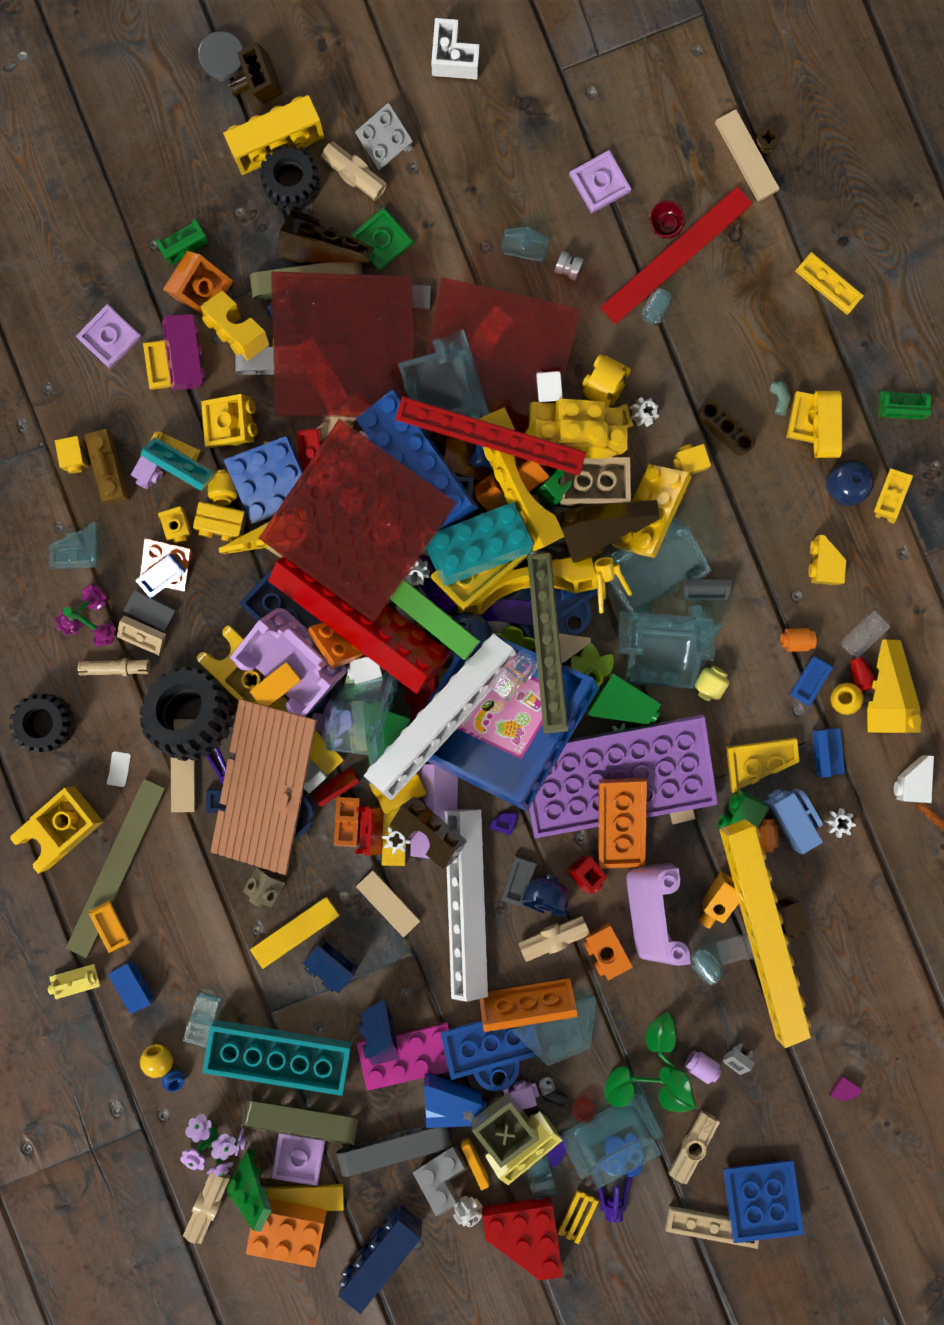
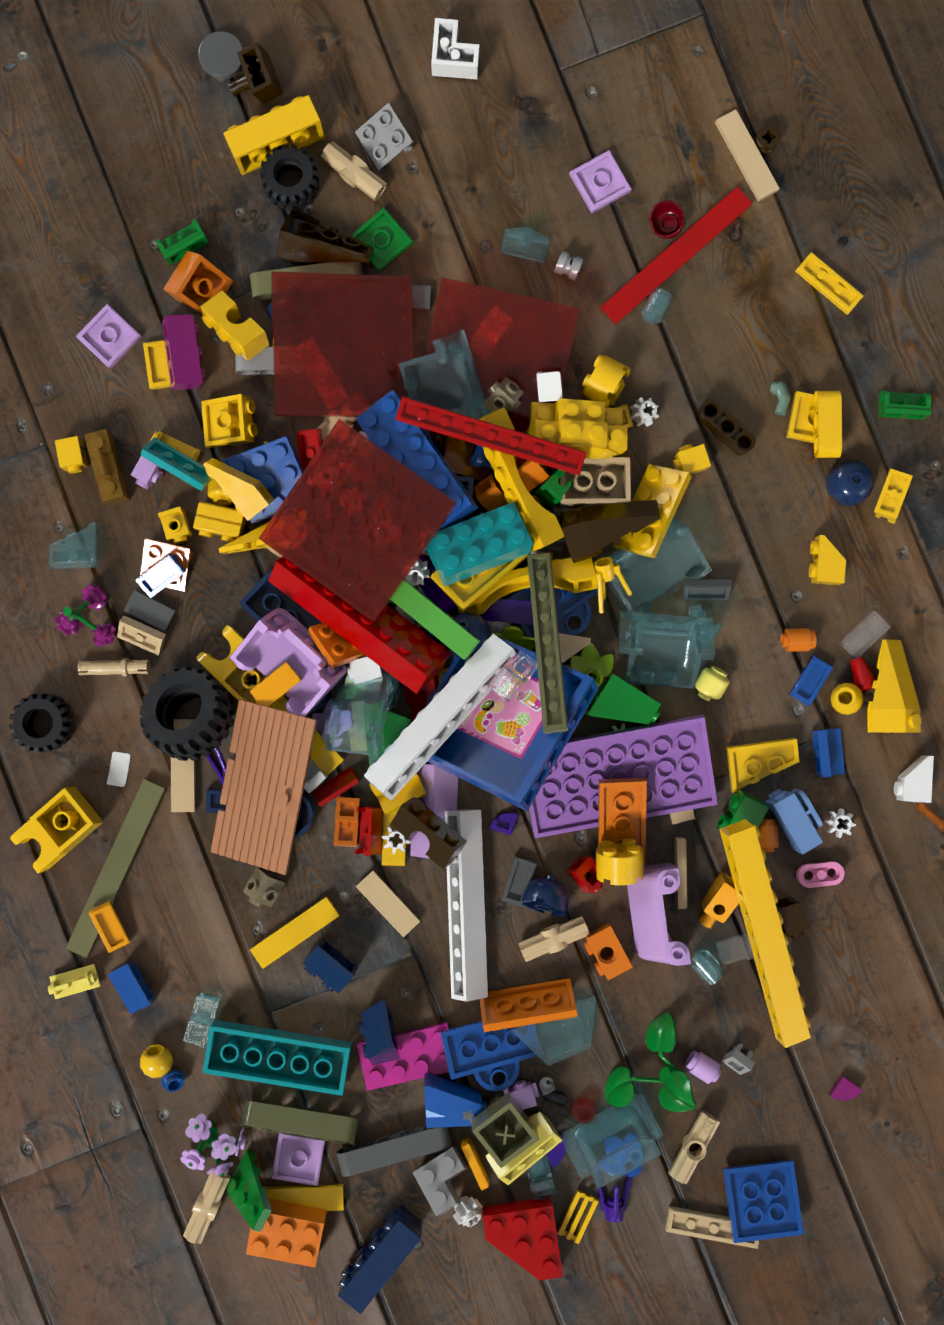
(244, 491): none -> yellow slope
(503, 395): none -> dark tan brick
(619, 862): none -> yellow brick
(680, 862): none -> tan tile
(819, 874): none -> bright pink plate

